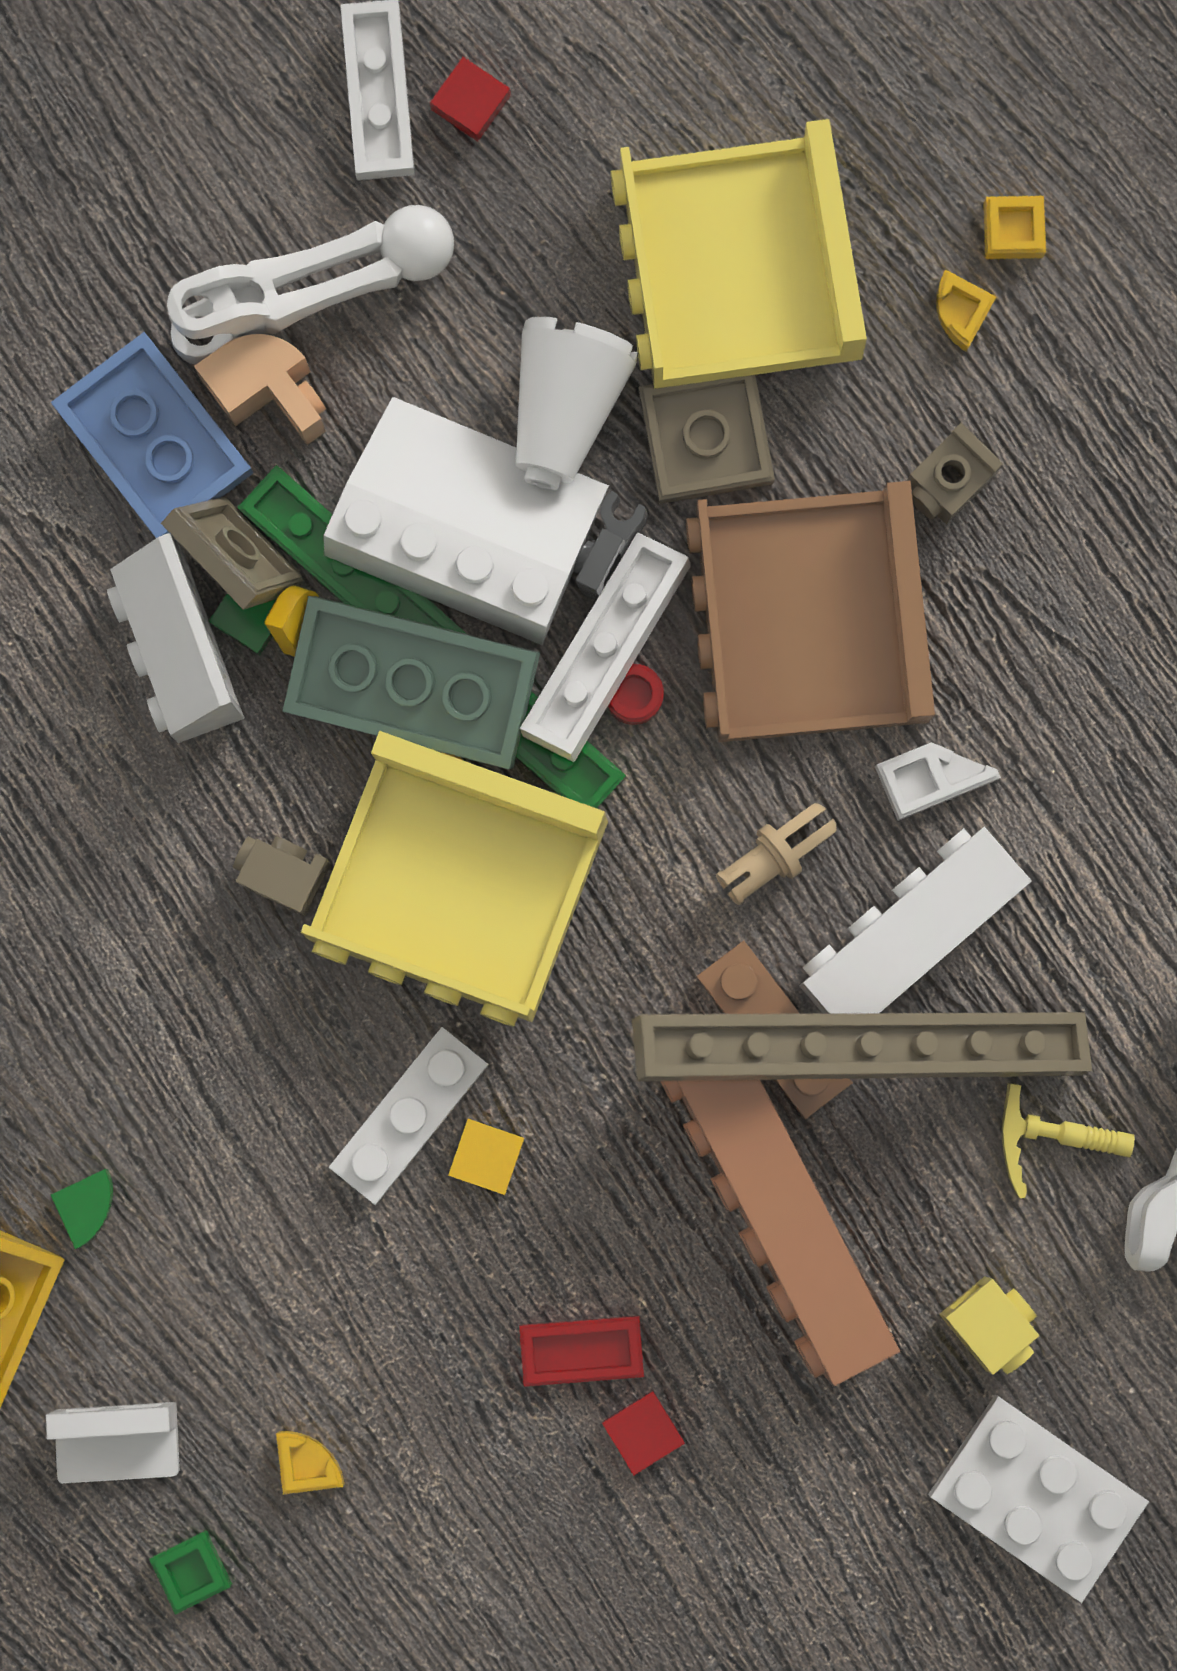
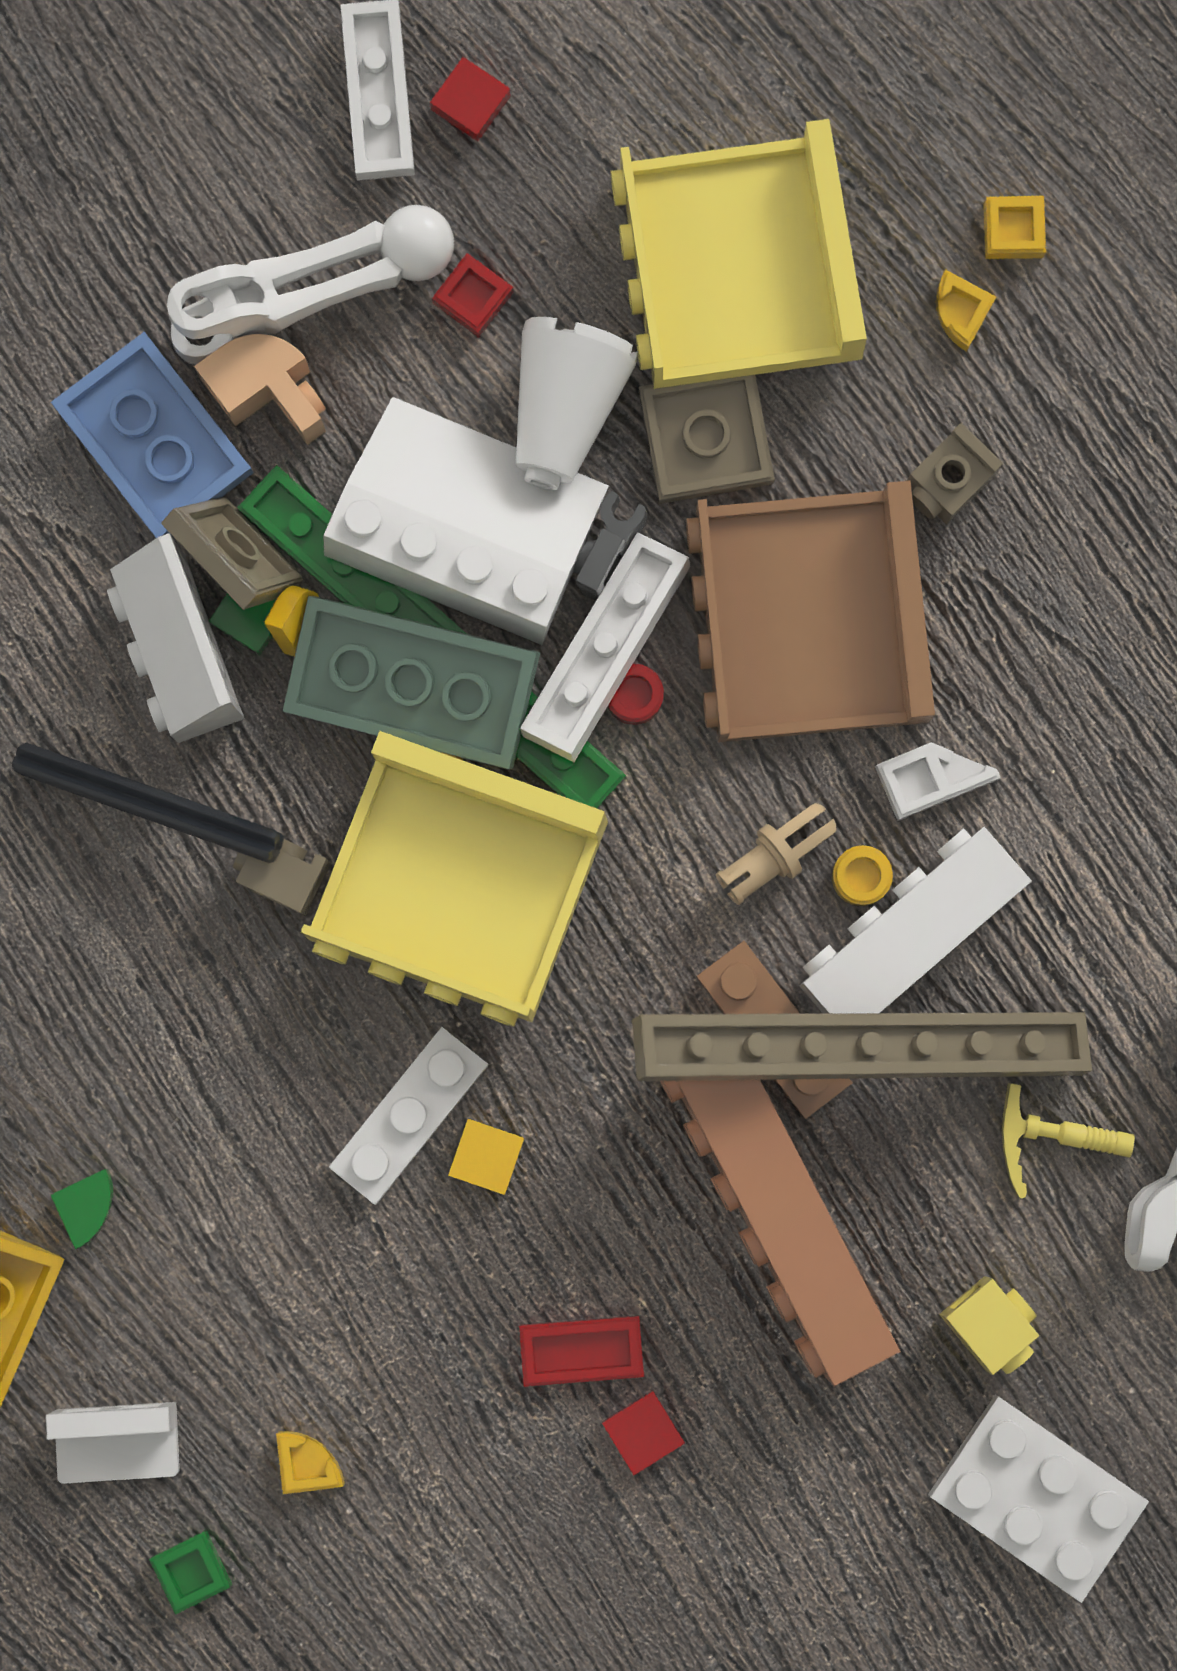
(148, 802): none -> black axle
(472, 295): none -> red tile
(862, 875): none -> yellow tile

